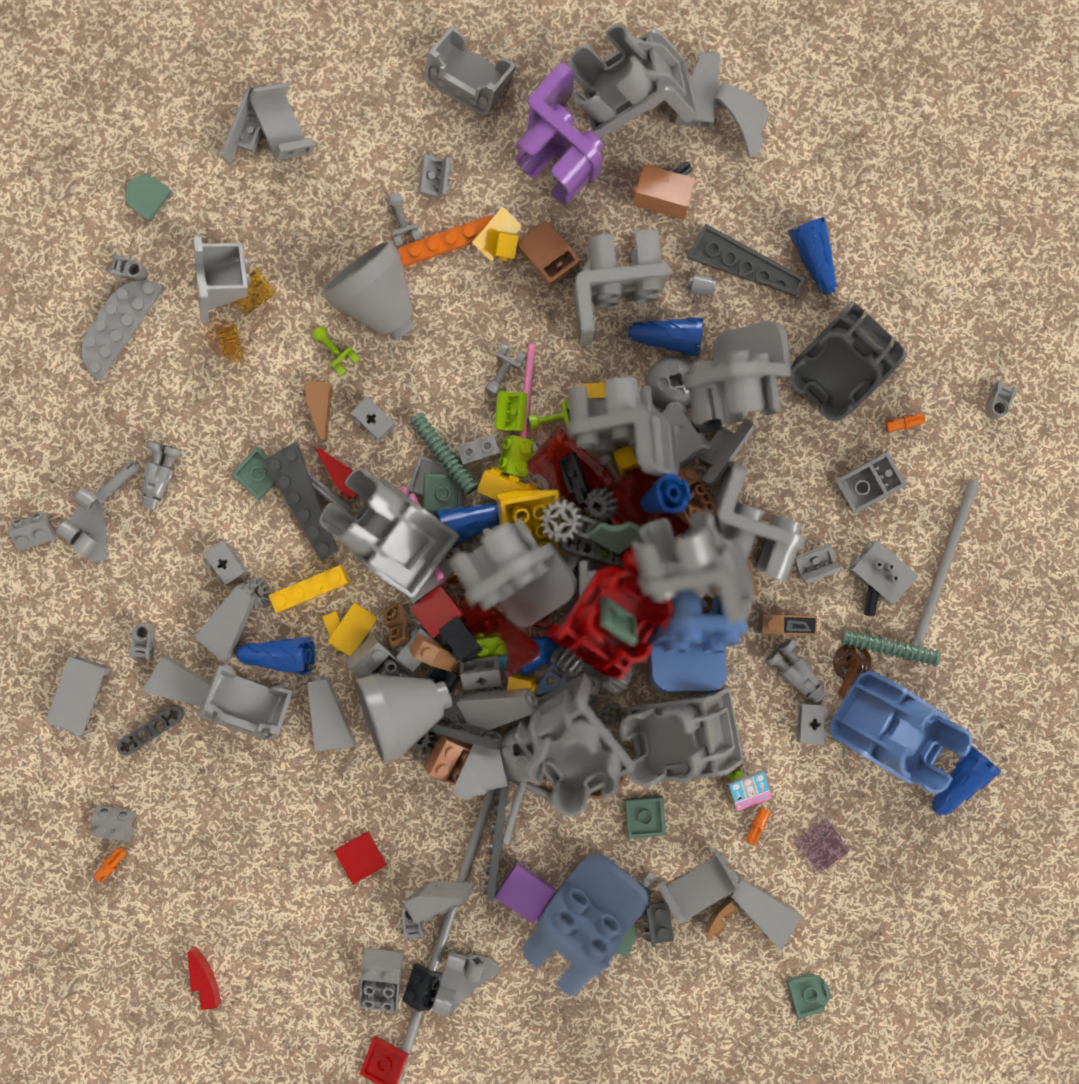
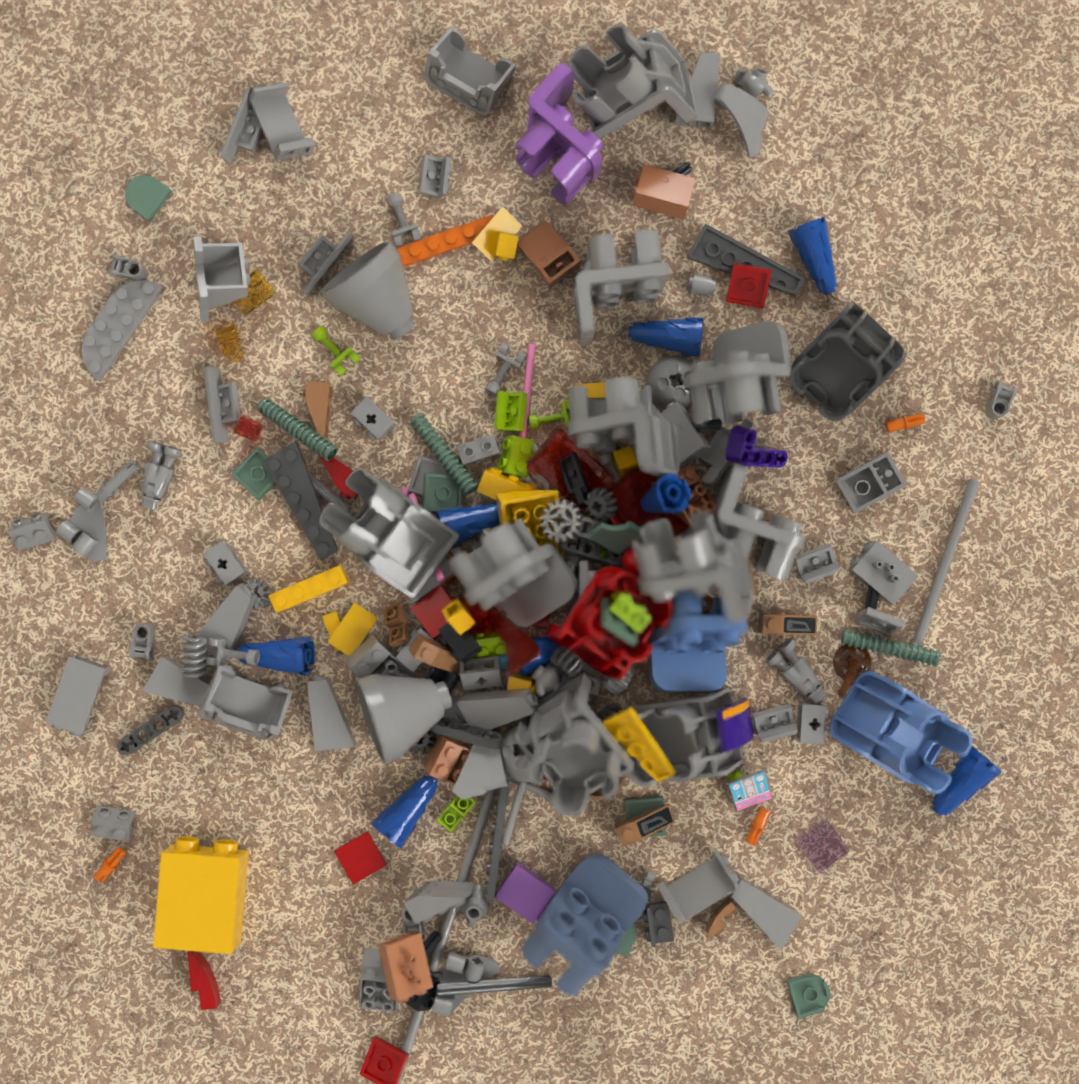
(195, 654): none -> light grey piece
(201, 896): none -> yellow brick
(222, 404): none -> light grey bracket
(248, 428): none -> clear red brick
(251, 657): none -> light grey bar
(297, 429): none -> sand green piece
(320, 257): none -> light grey bracket
(401, 816): none -> blue cone
(407, 965): none -> nougat piece
(455, 812): none -> lime slope
(458, 616): none -> yellow brick
(475, 906): none -> light grey piece
(494, 985): none -> dark grey axle
(546, 678): none -> light grey piece
(629, 612): none -> lime bracket
(638, 741): none -> yellow wing
(644, 825): none -> slope
(735, 725): none -> dark purple slope
(743, 451): none -> dark purple beam
(748, 285): none -> red tile
(753, 82): none -> light grey piece
(774, 723): none -> light grey bracket
(878, 621): none -> light grey tile

